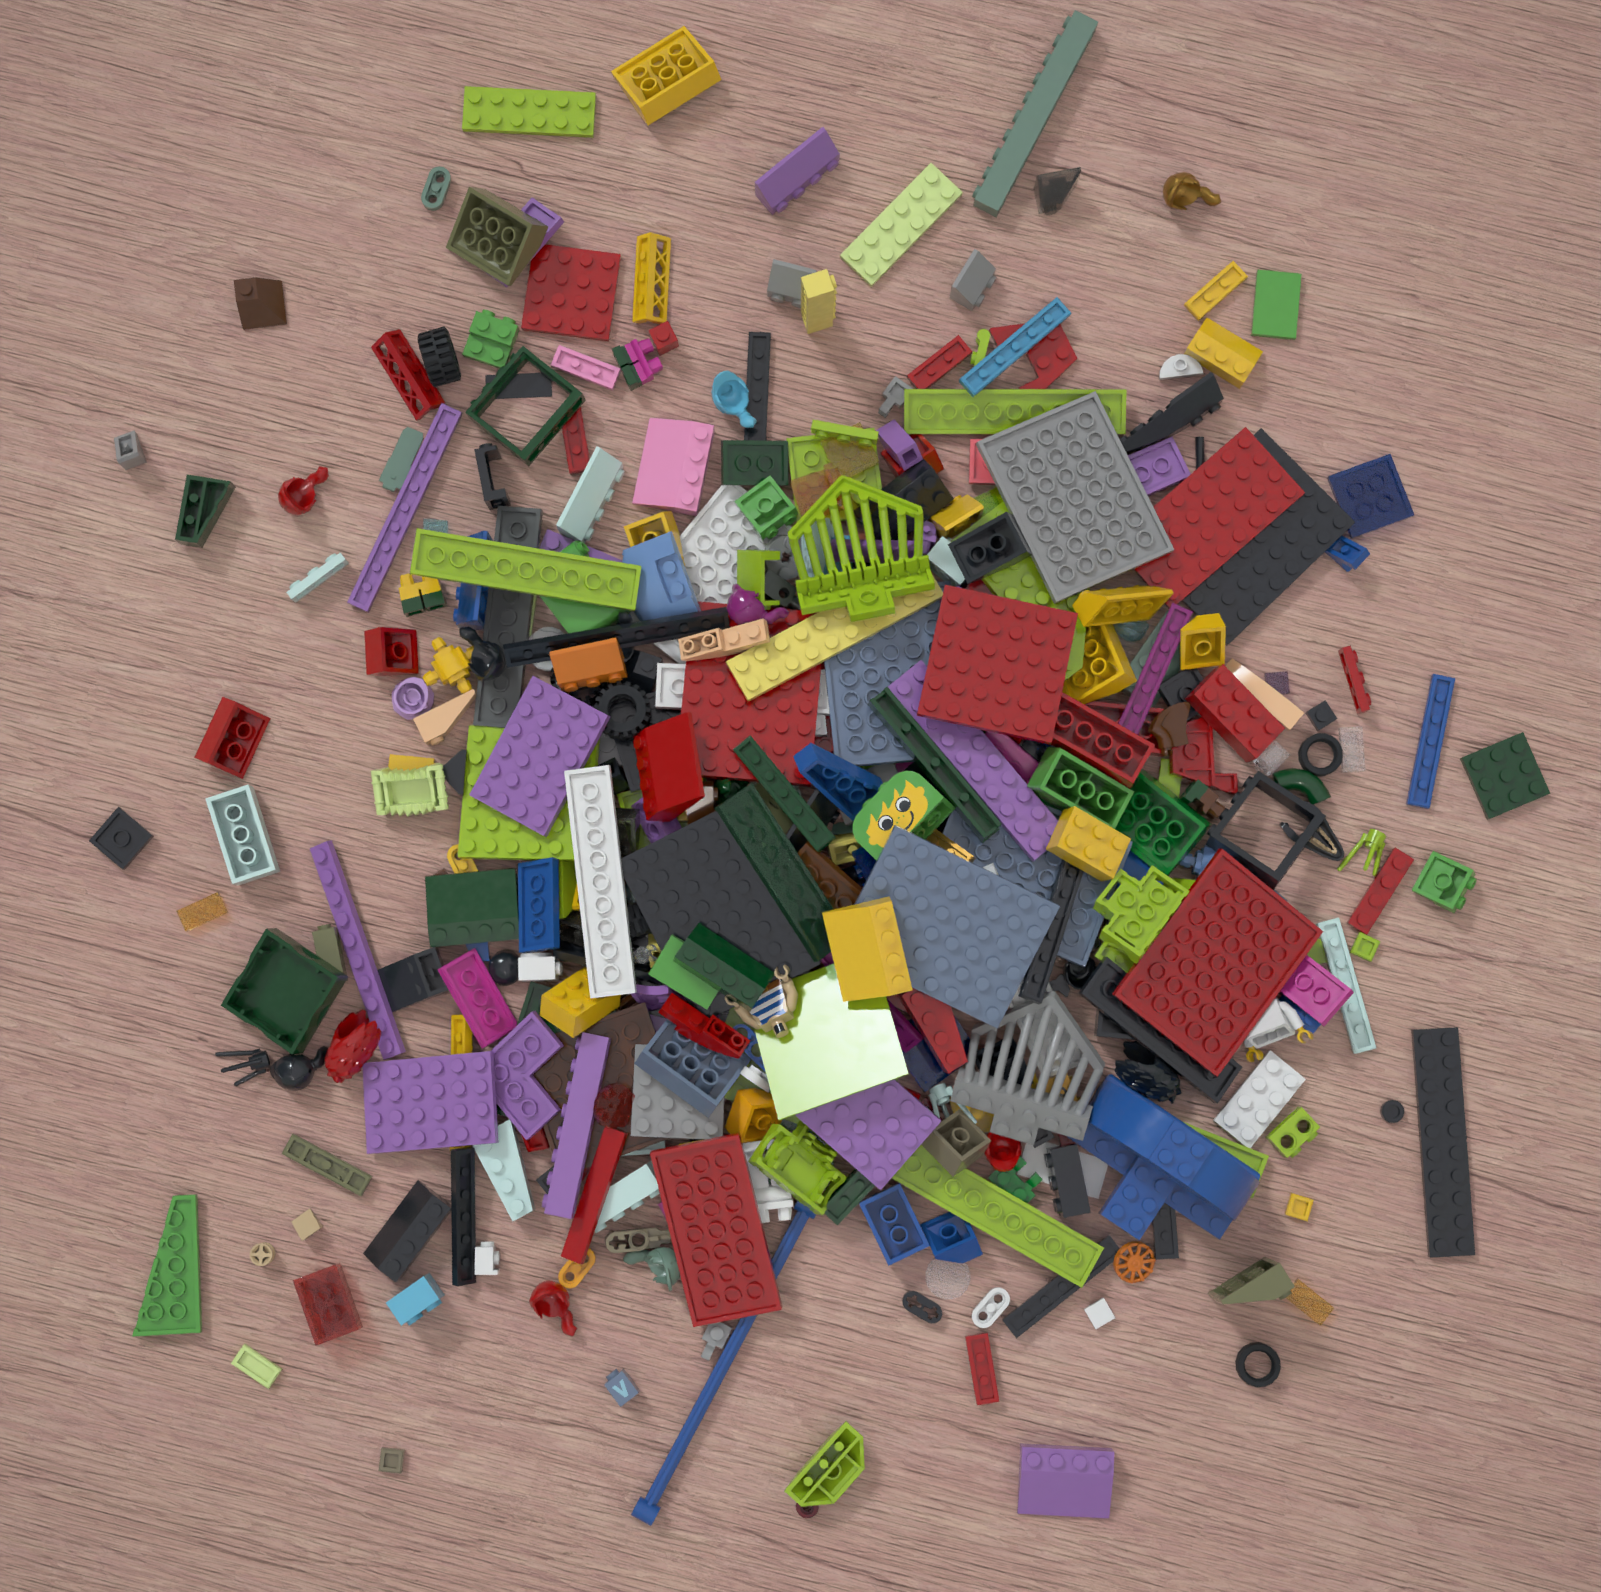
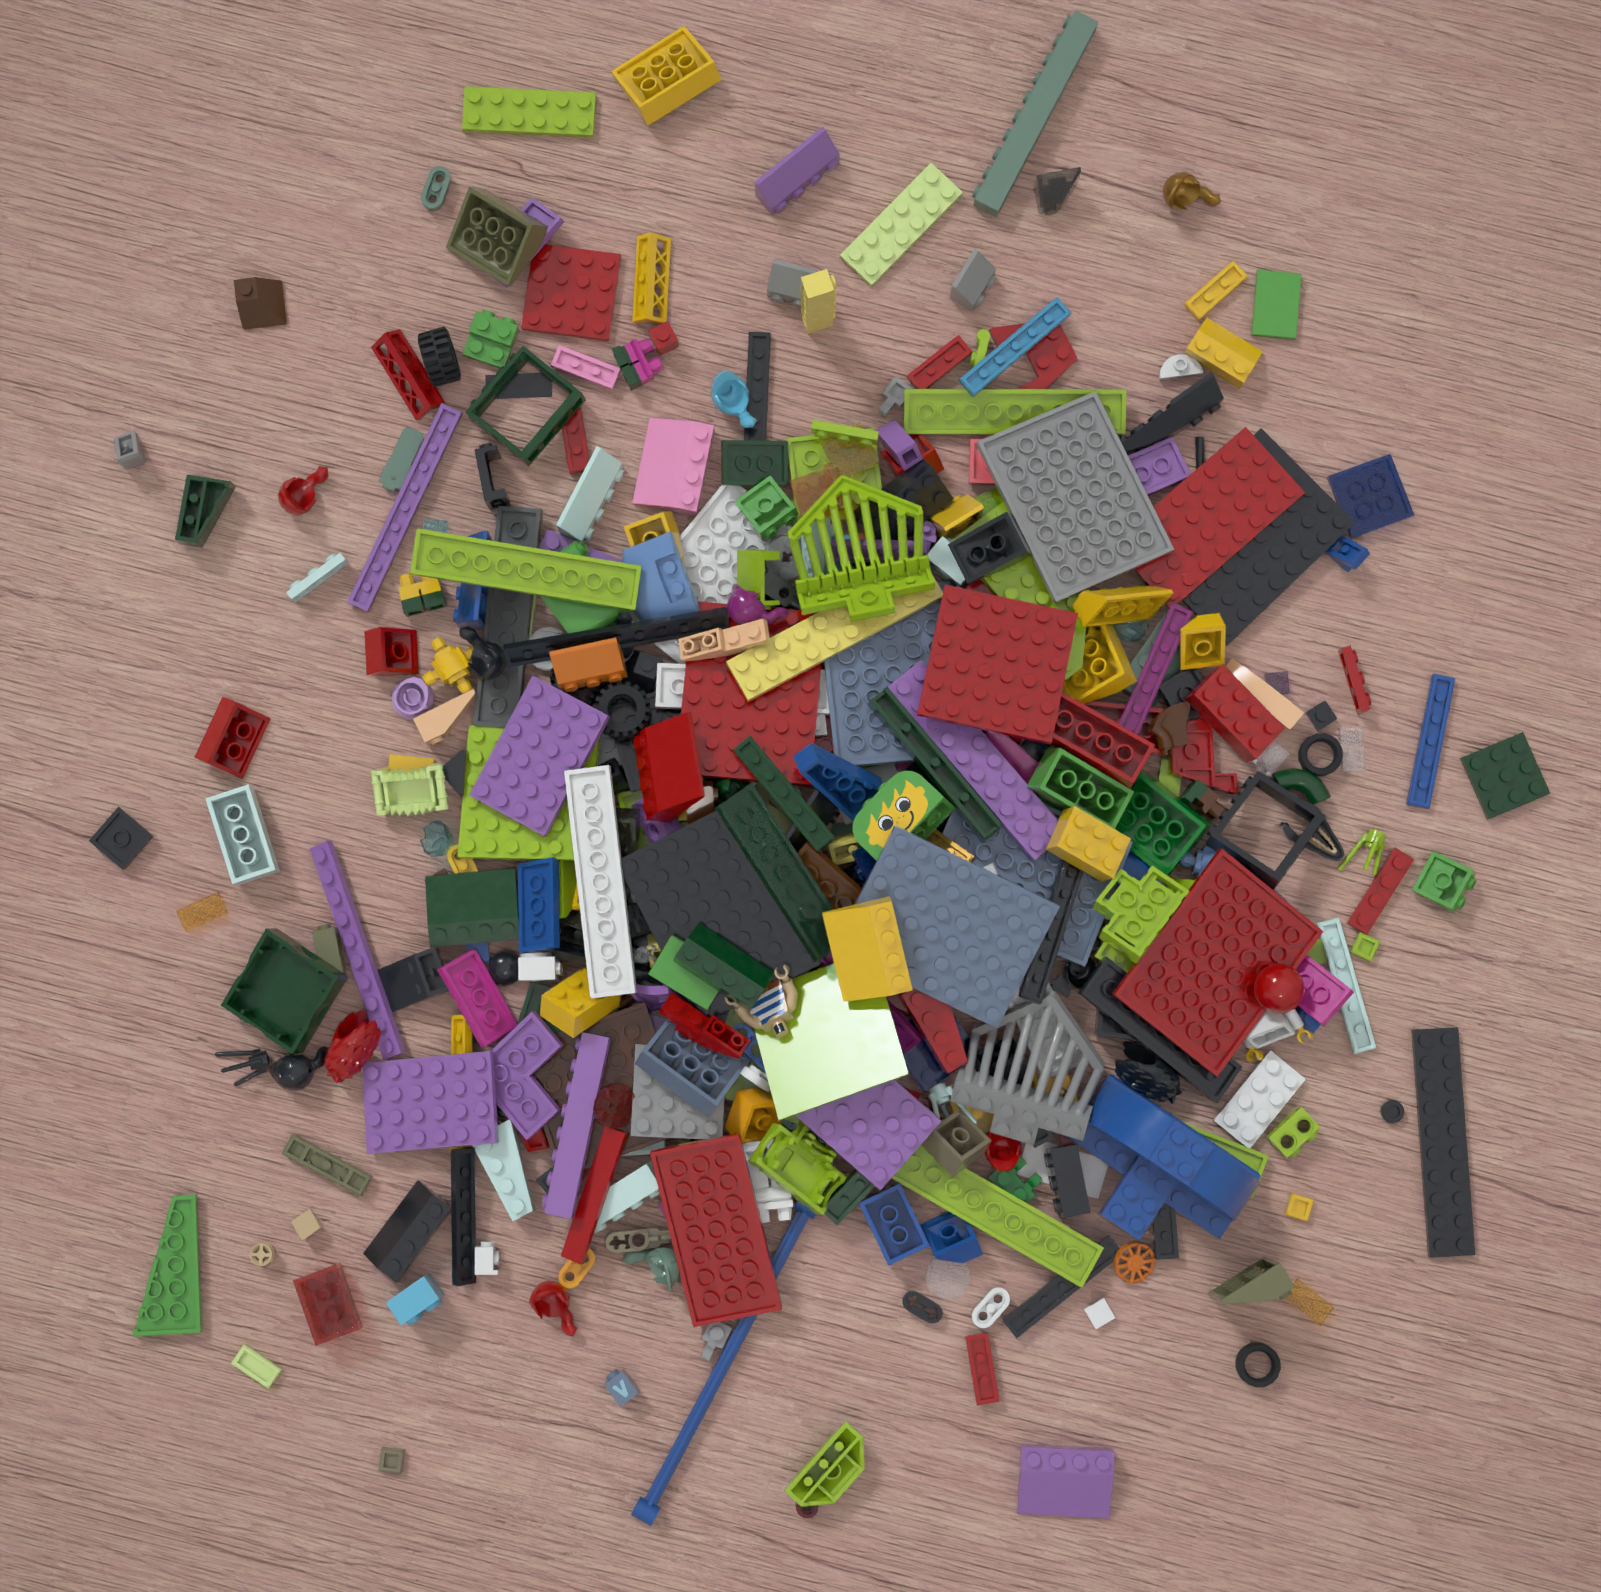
(437, 839): none -> clear light blue hair
(1279, 988): none -> red piece

